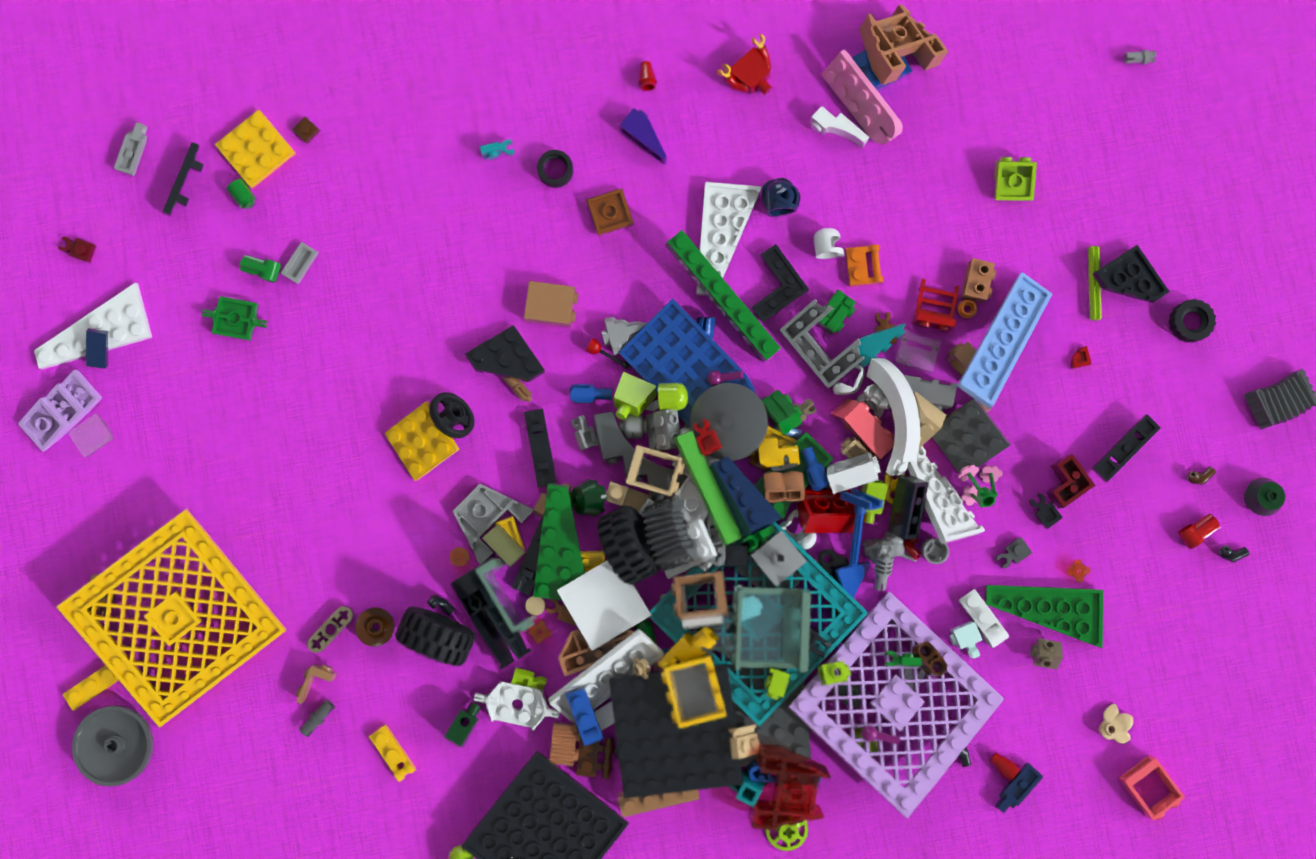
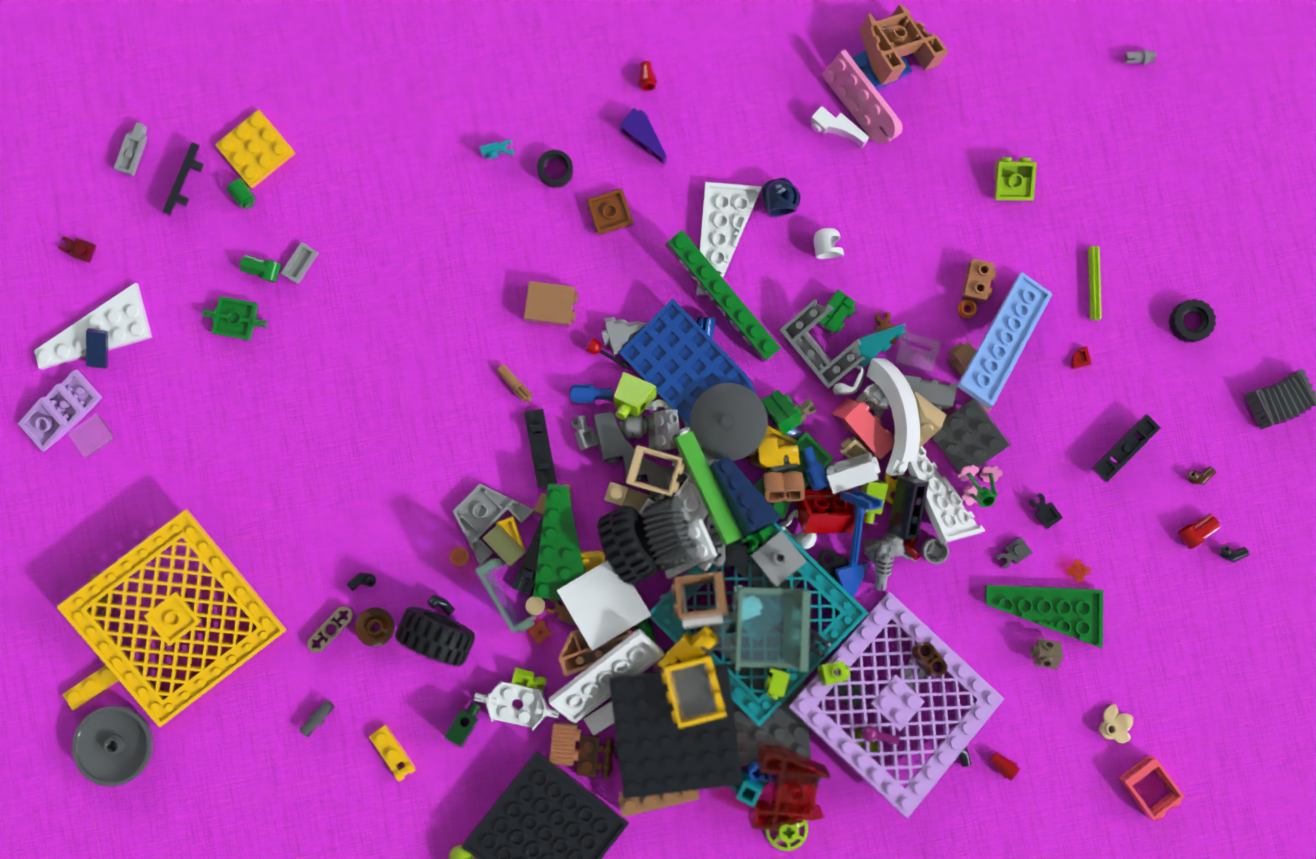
(306, 130): reddish brown plate -> none
(324, 672): medium nougat bracket -> none
(362, 578): none -> black arm
(420, 442): yellow plate -> none
(455, 412): black wheel -> none
(488, 619): black piece -> none
(506, 357): black plate -> none
(584, 716): blue plate -> none
(588, 498): dark green cone -> none
(641, 667): tan plate -> none
(672, 396): lime helmet -> none
(708, 440): red plate -> none
(716, 377): magenta bar -> none
(744, 741): tan plate -> none
(750, 70): red torso -> none
(791, 285): black plate -> none
(857, 265): orange plate -> none
(907, 660): green plate -> none
(932, 319): red plate -> none
(966, 636): light aqua brick -> none
(984, 618): white plate -> none
(1019, 787): dark blue hinge -> none
(1073, 481): dark red brick -> none
(1132, 277): black plate -> none
(1264, 496): dark green cone -> none

